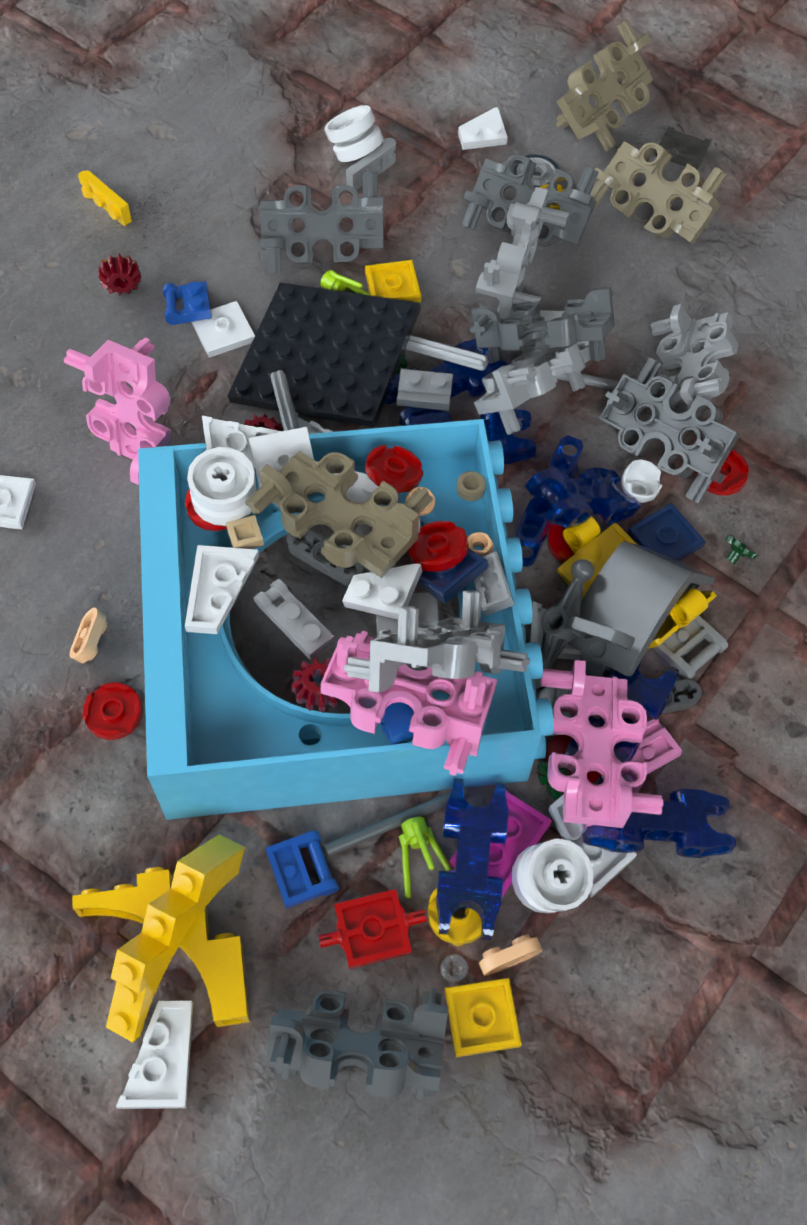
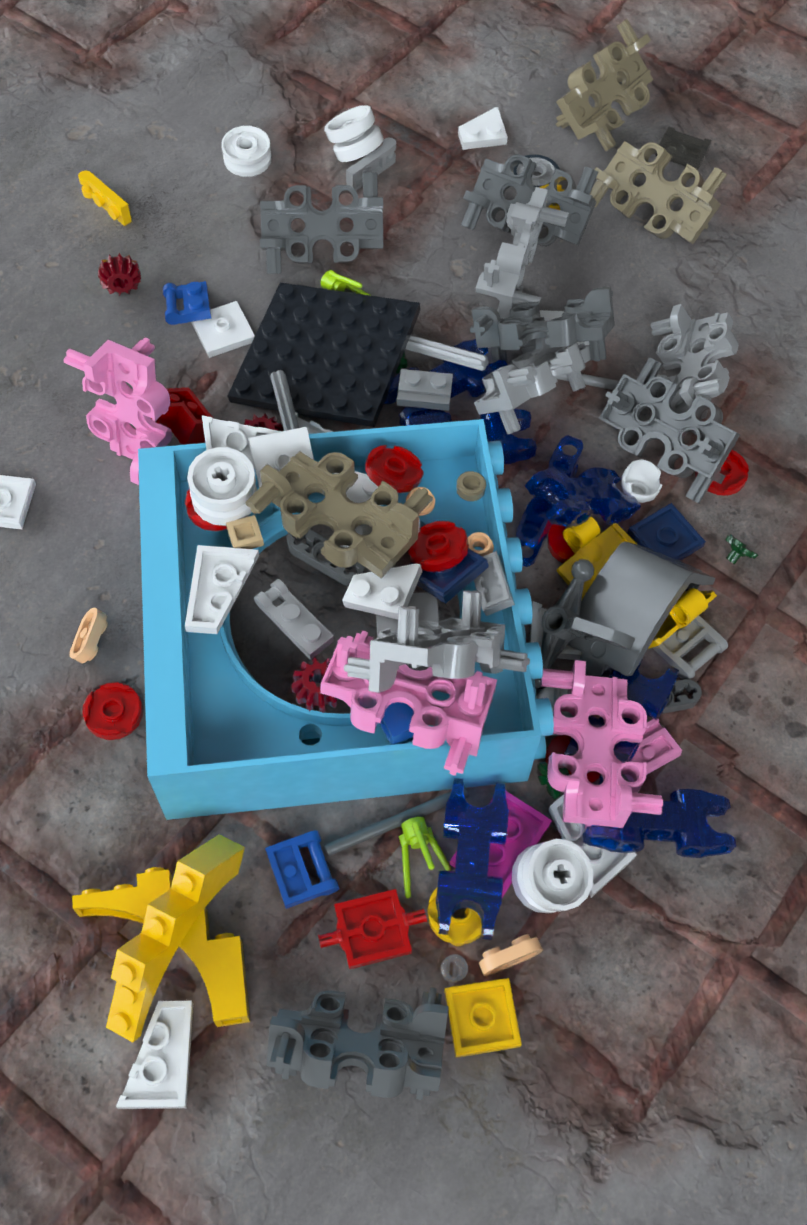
(185, 416): none -> red brick
(246, 151): none -> white wheel
(393, 281): yellow plate -> none

